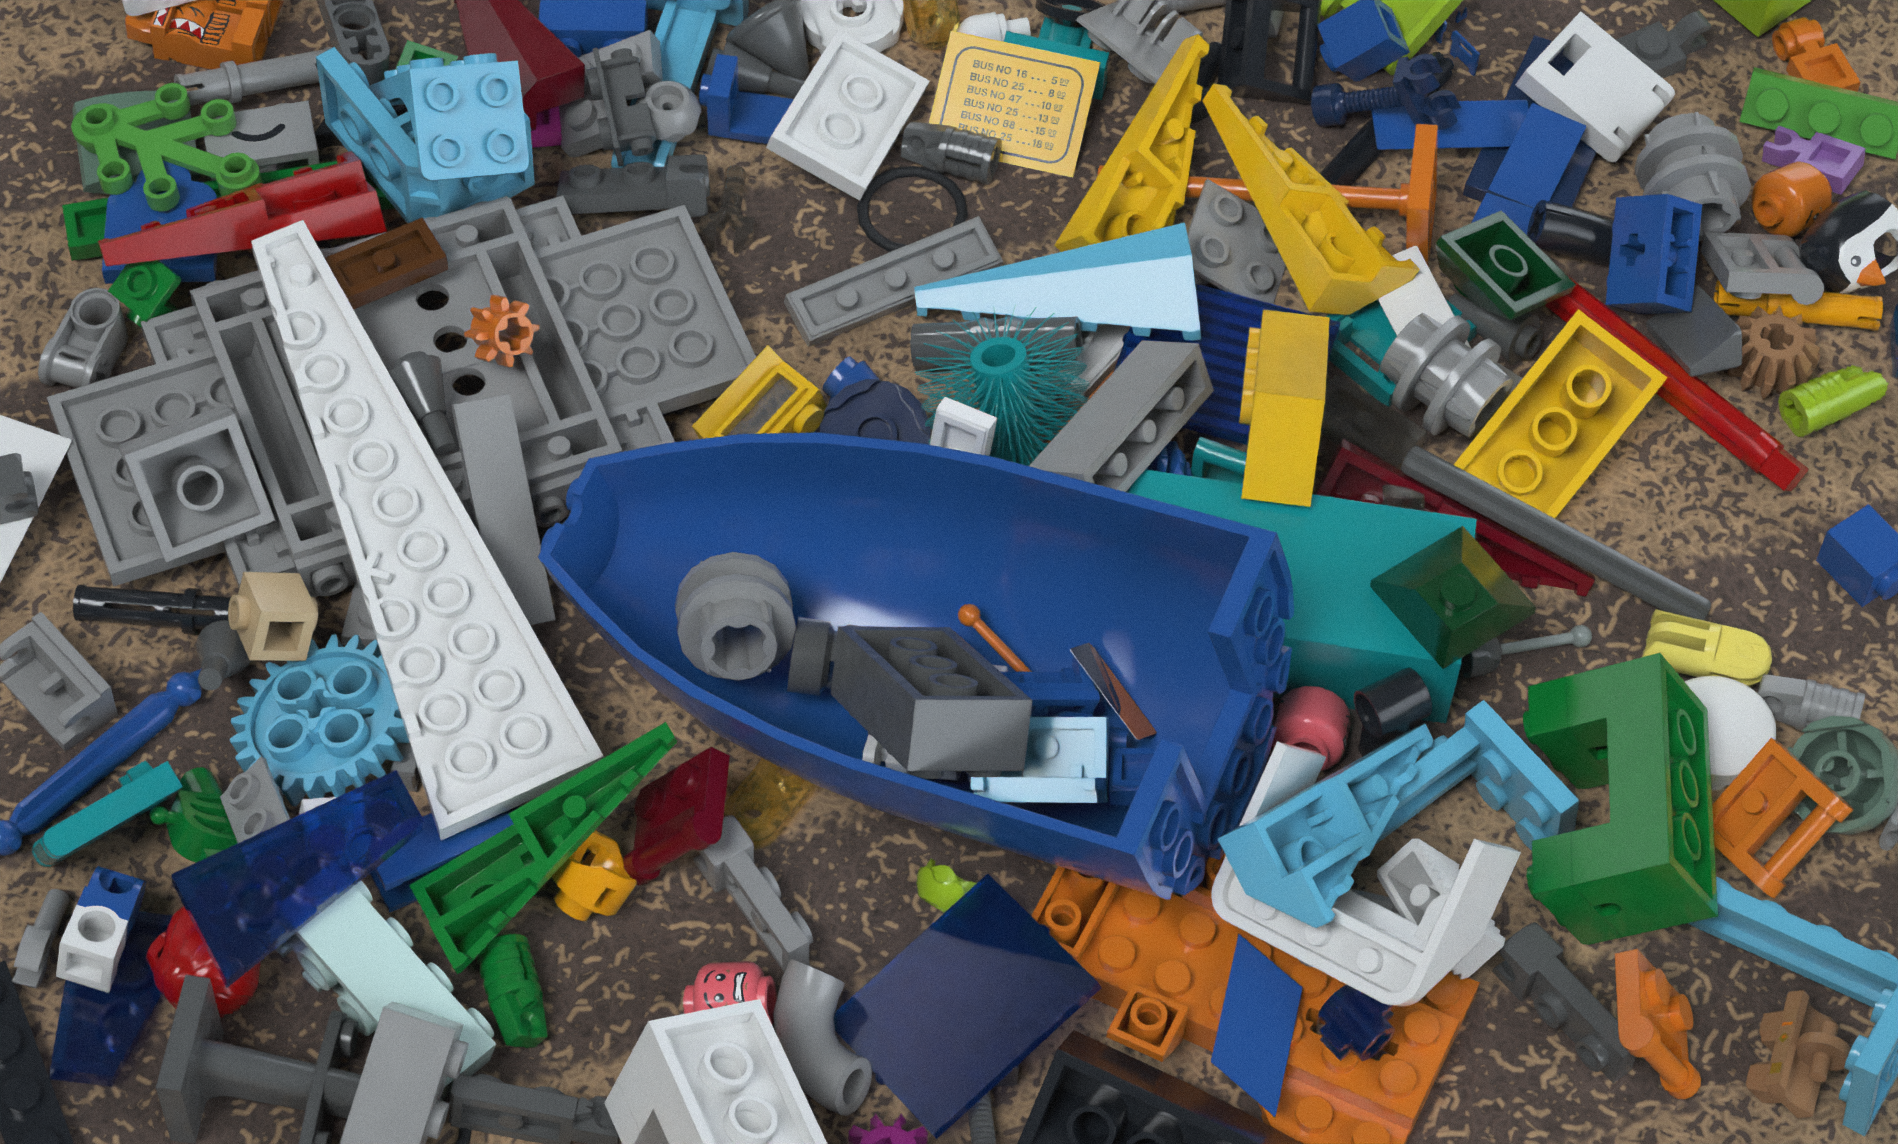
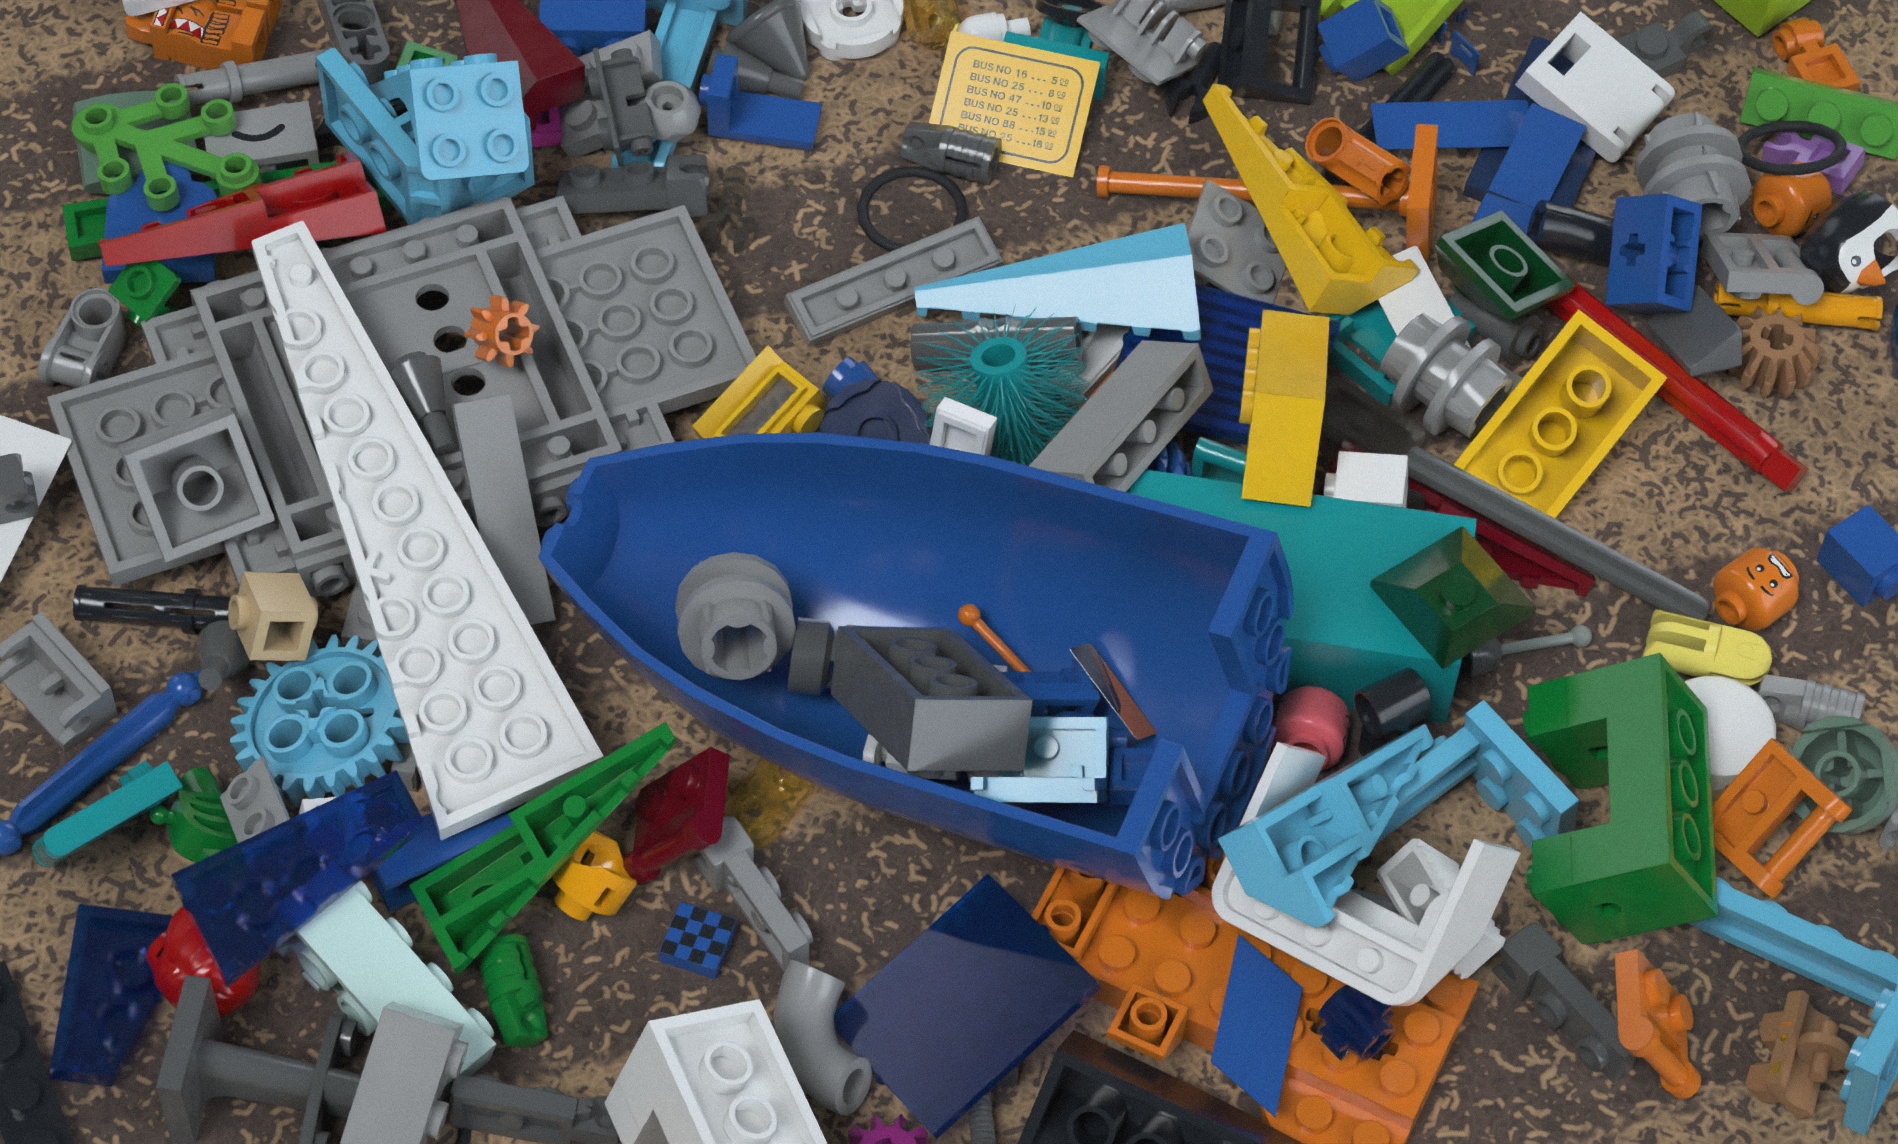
(37, 940): light grey bar -> none
(100, 929): white leg -> none
(388, 263): reddish brown plate -> none
(698, 940): none -> blue tile
(729, 984): coral head -> none
(848, 114): white plate -> none
(940, 885): lime plate -> none
(1150, 164): yellow wedge -> none
(1357, 160): none -> orange piece
(1369, 478): none -> white brick
(1411, 84): dark blue bar -> none
(1756, 589): none -> orange head
(1793, 126): none -> black piece
(1829, 398): lime hinge -> none

